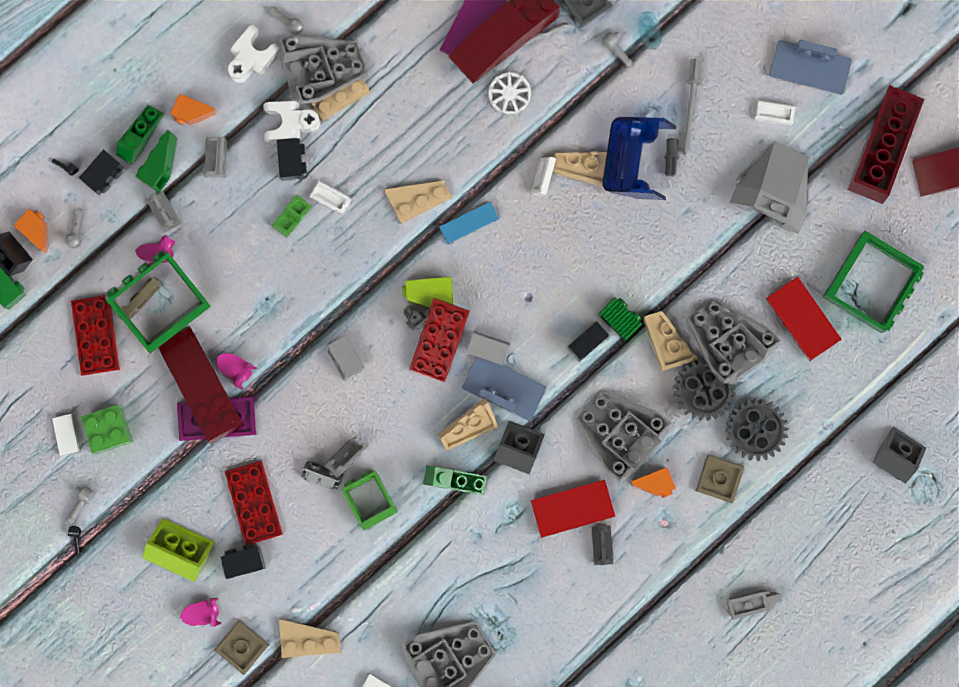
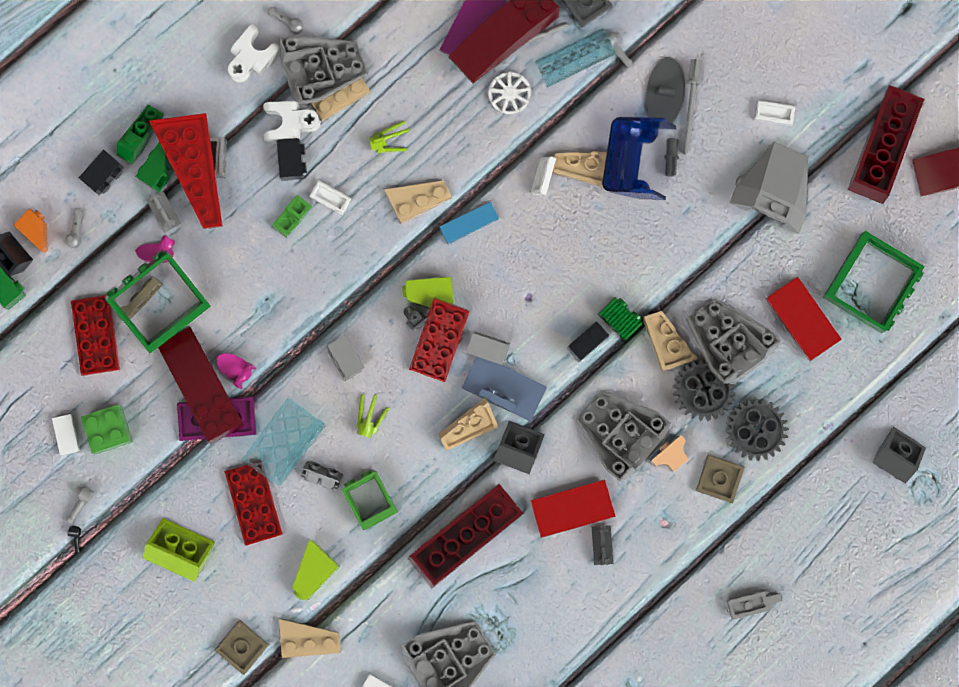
(71, 169): black hand -> none
(190, 111): orange slope -> none
(190, 154): none -> red wing
(201, 613): dark pink piece -> none
(242, 562): black brick -> none
(297, 451): none -> clear light blue fence
(313, 571): none -> lime slope
(345, 456): light grey hinge -> none
(366, 427): none -> lime plant
(378, 139): none -> lime plant
(455, 480): green slope -> none
(465, 536): none -> dark red slope
(576, 59): none -> clear light blue fence
(649, 31): clear light blue plate -> none
(656, 483): orange slope -> none
(665, 90): none -> dark grey shield
(671, 454): none -> light nougat brick
(811, 66): sand blue bracket -> none

